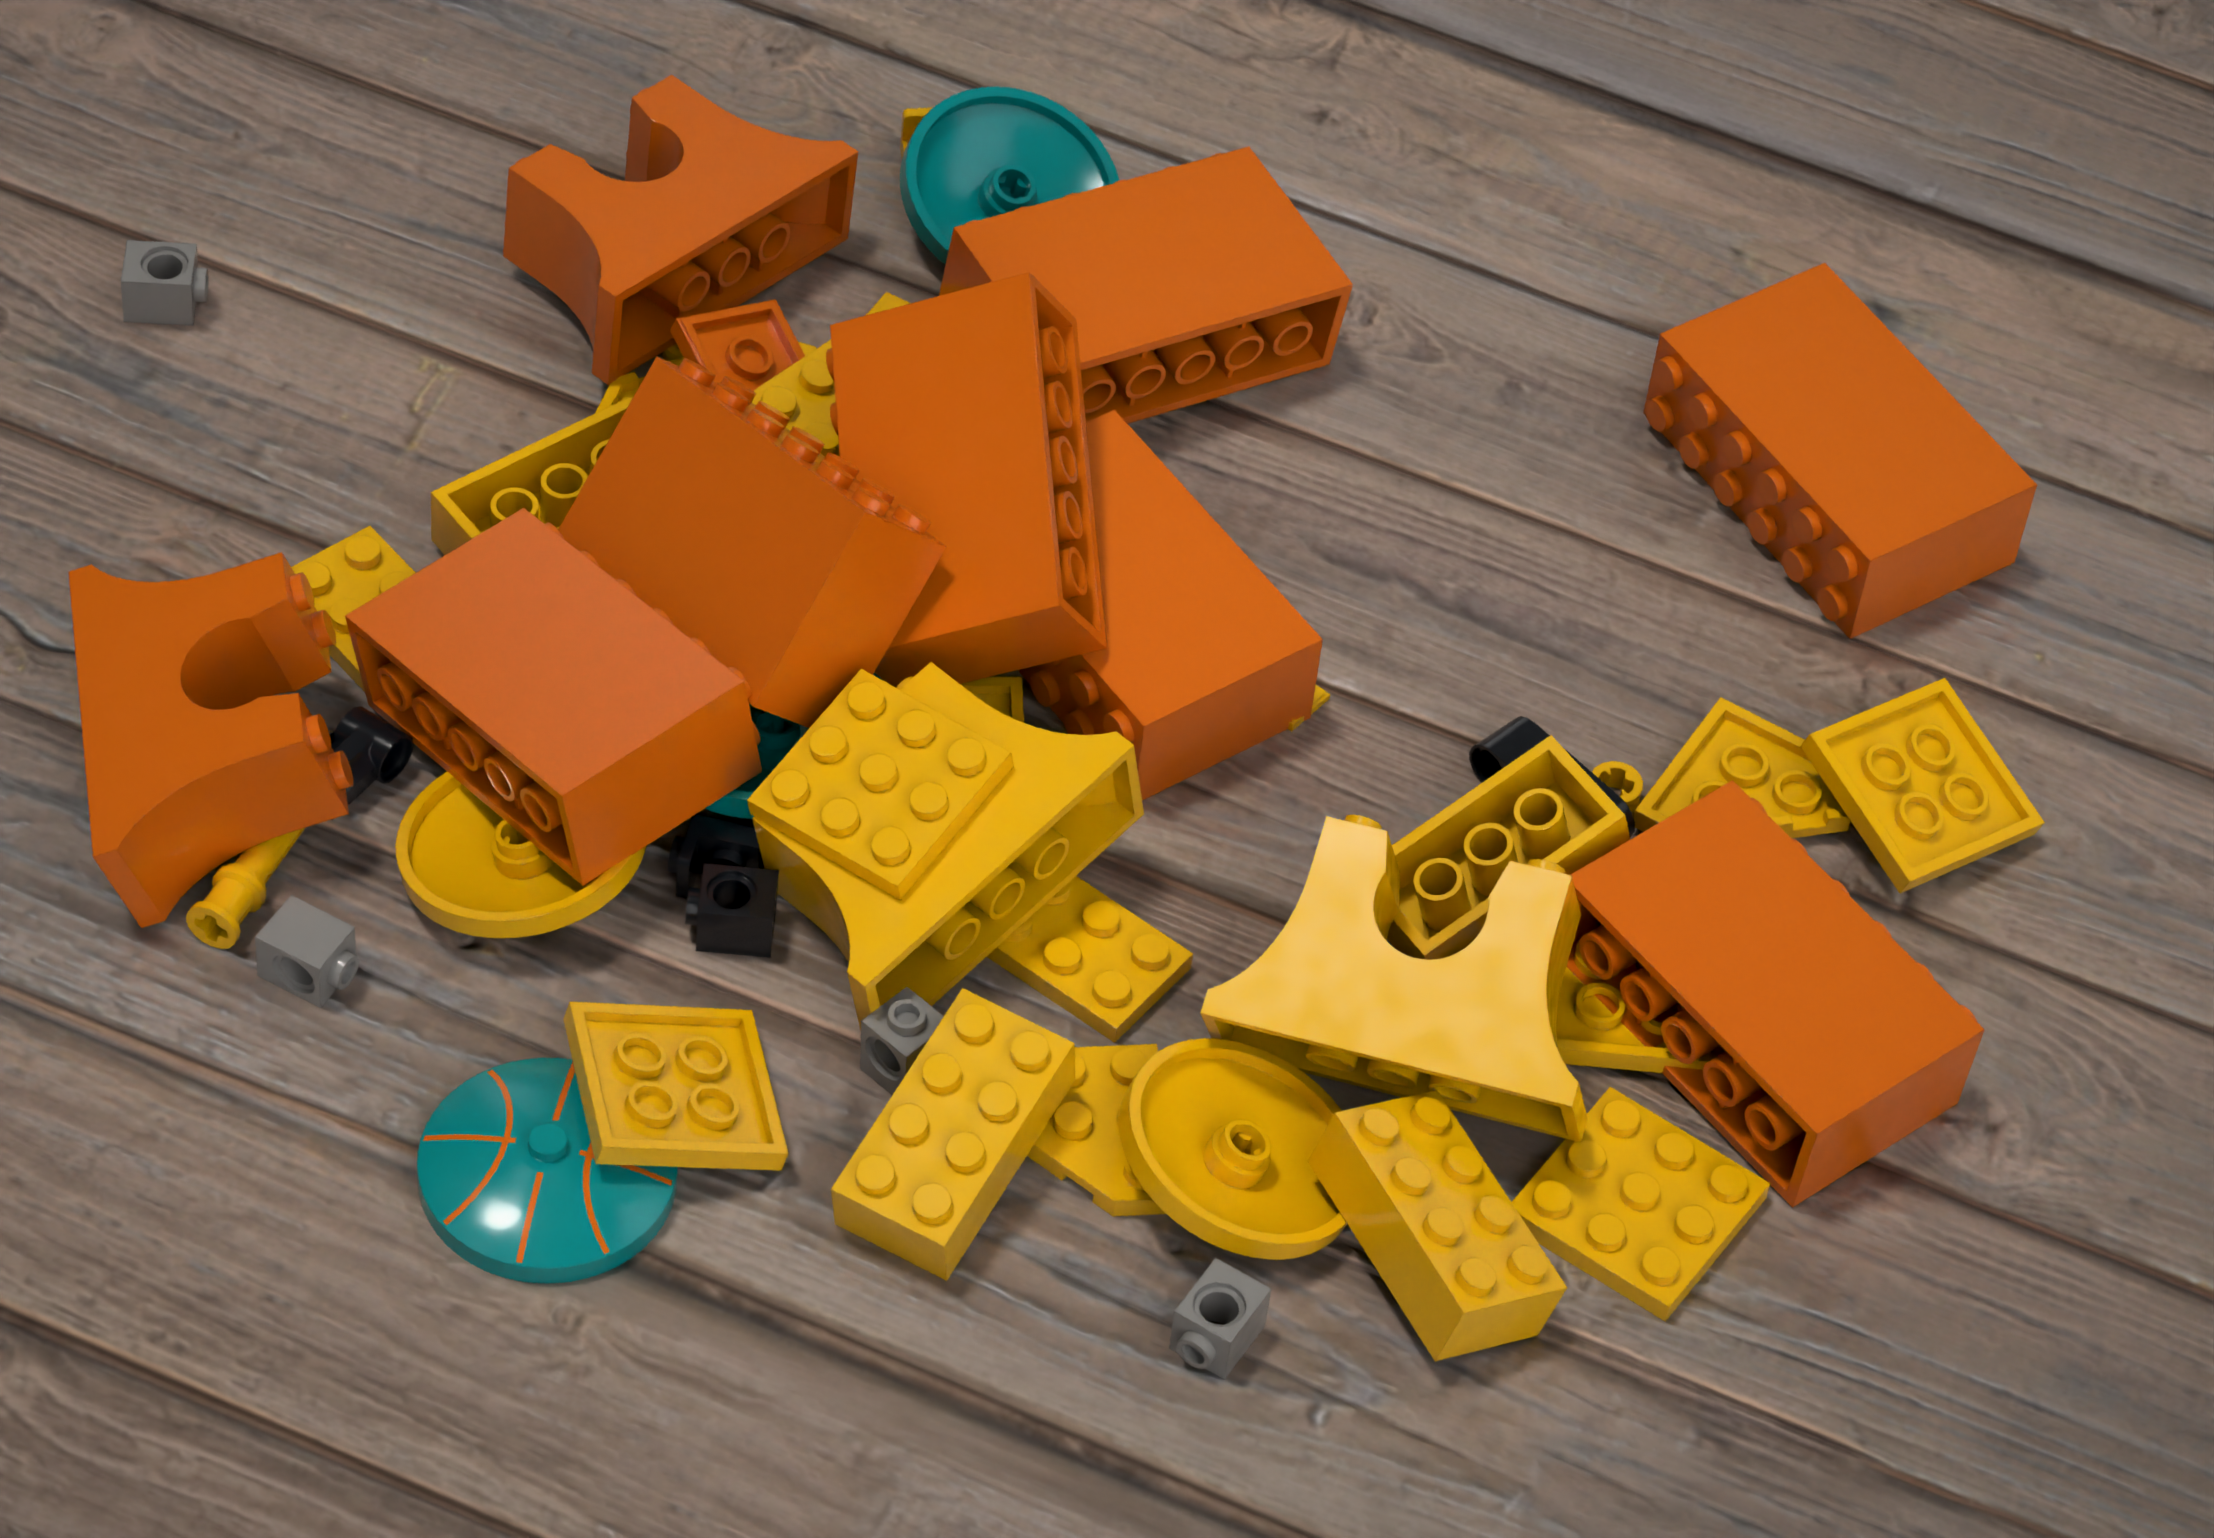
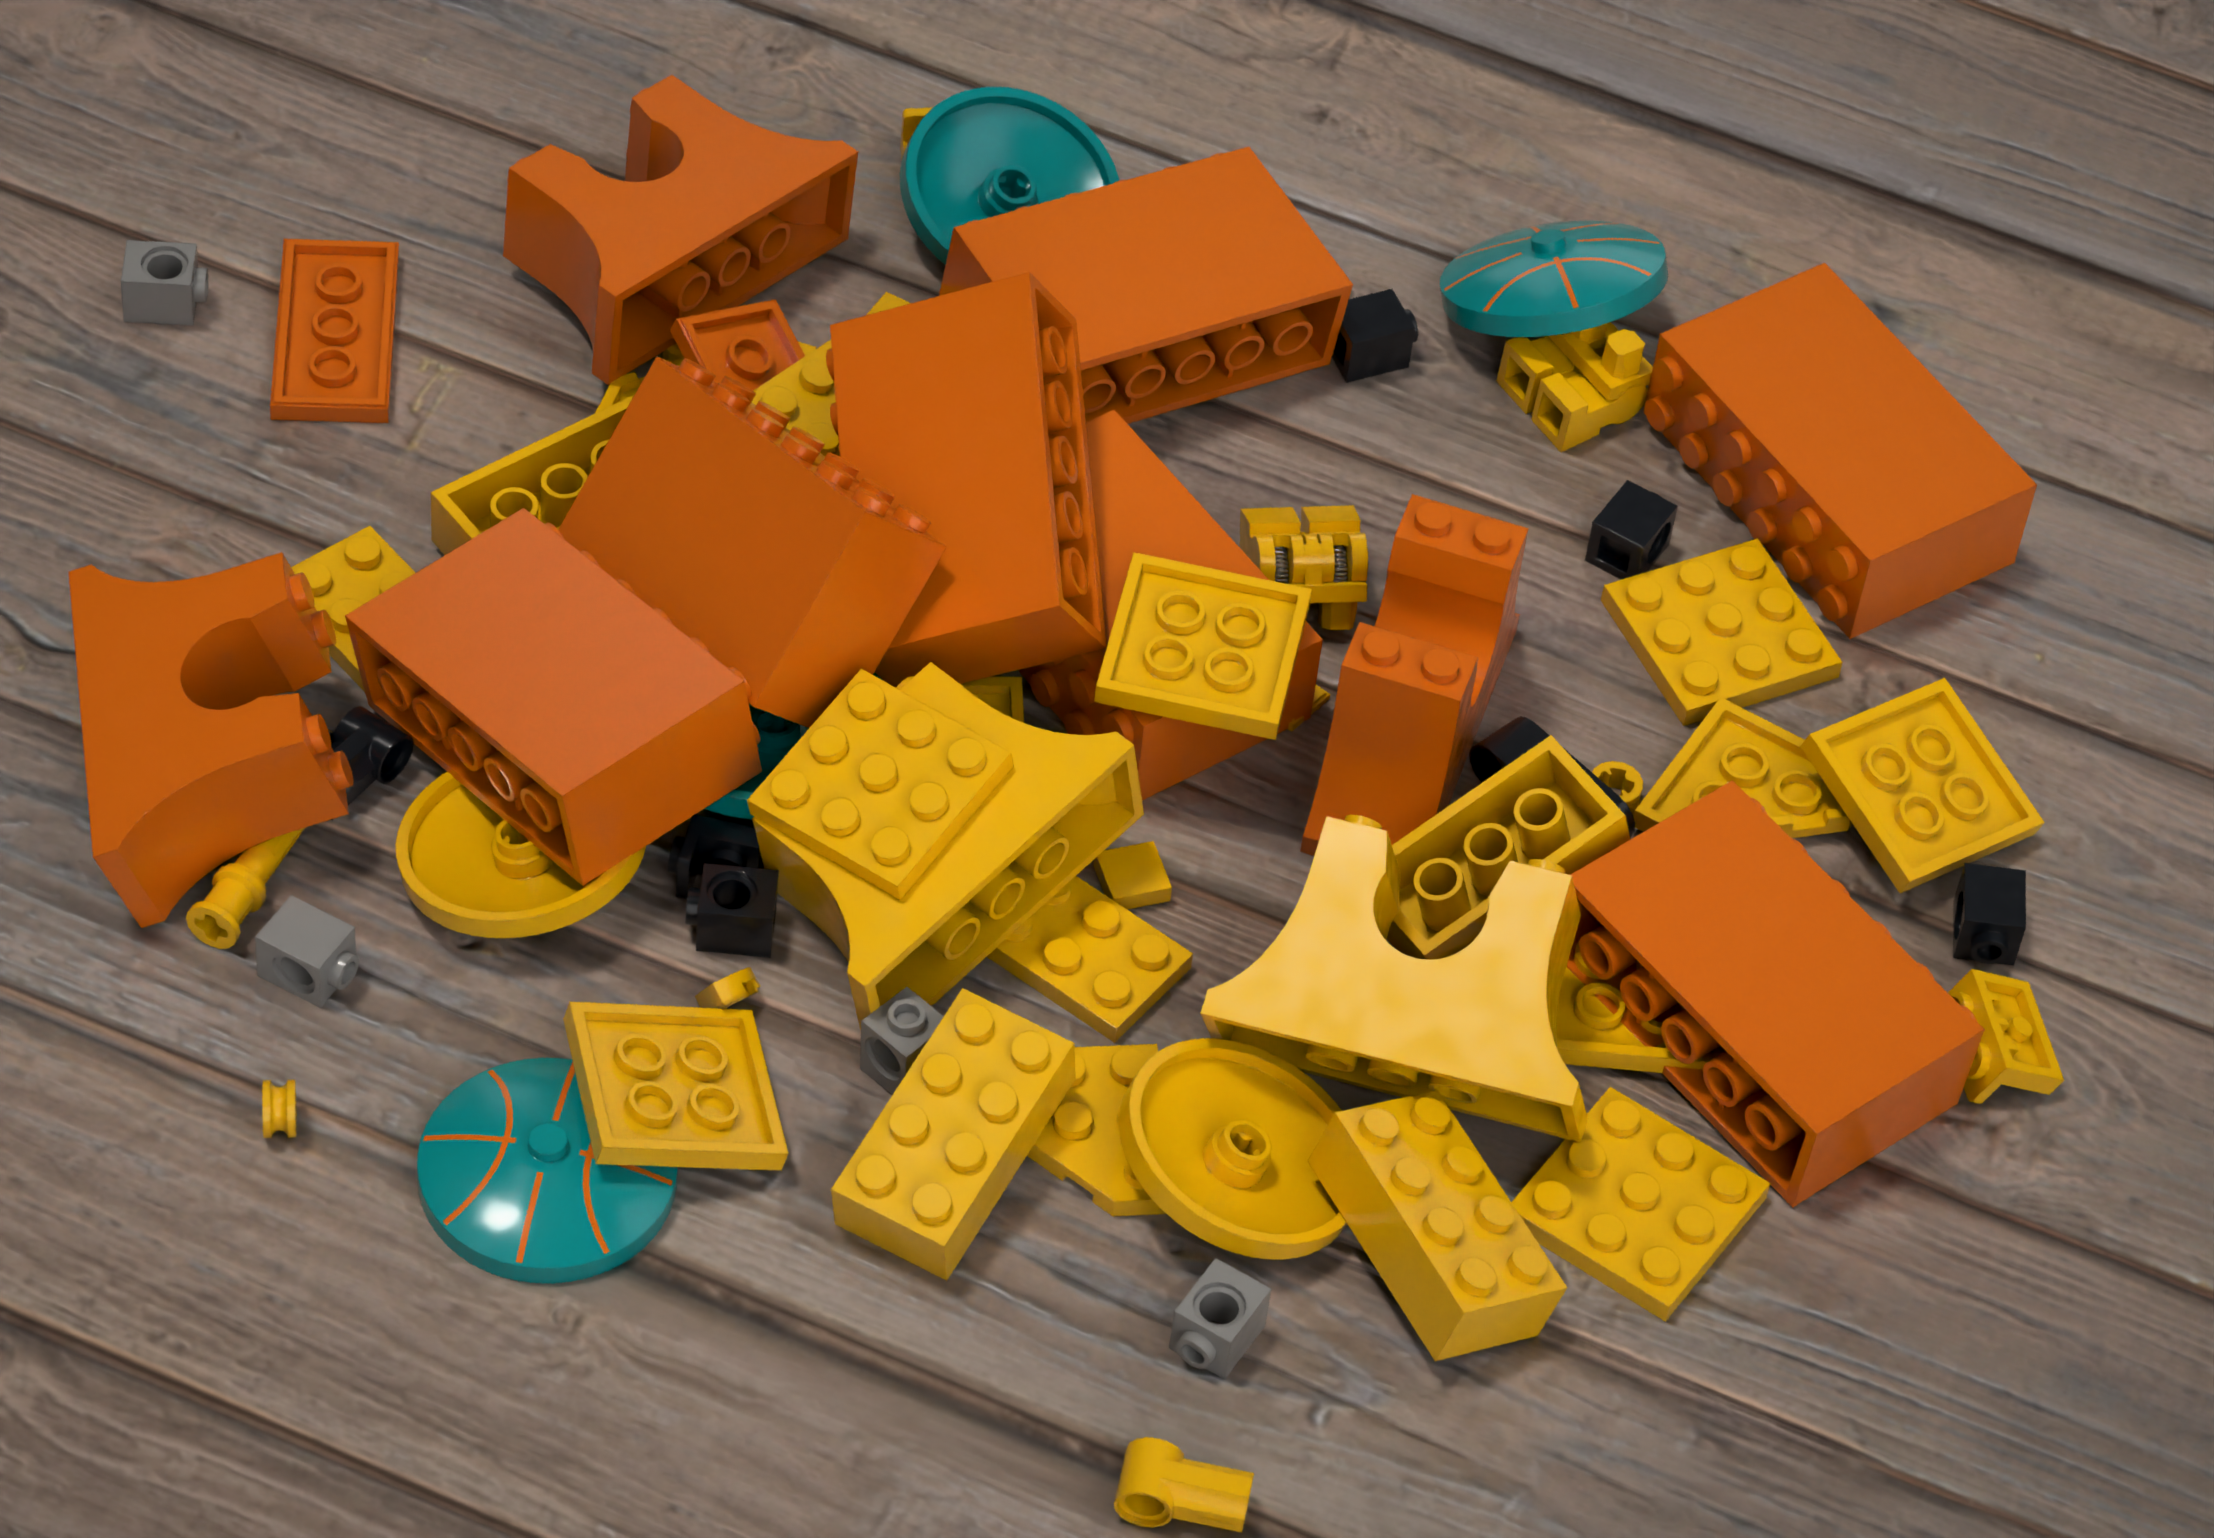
(279, 1108): none -> yellow bush
(335, 331): none -> orange tile
(729, 990): none -> yellow tile
(1133, 875): none -> yellow tile
(1164, 1485): none -> yellow piece
(1203, 646): none -> yellow plate
(1315, 553): none -> yellow hips
(1374, 336): none -> black brick
(1423, 672): none -> orange piece
(1554, 278): none -> teal dish
(1576, 381): none -> yellow hips
(1631, 531): none -> black brick
(1721, 630): none -> yellow plate
(1989, 914): none -> black brick
(2014, 1041): none -> yellow bracket

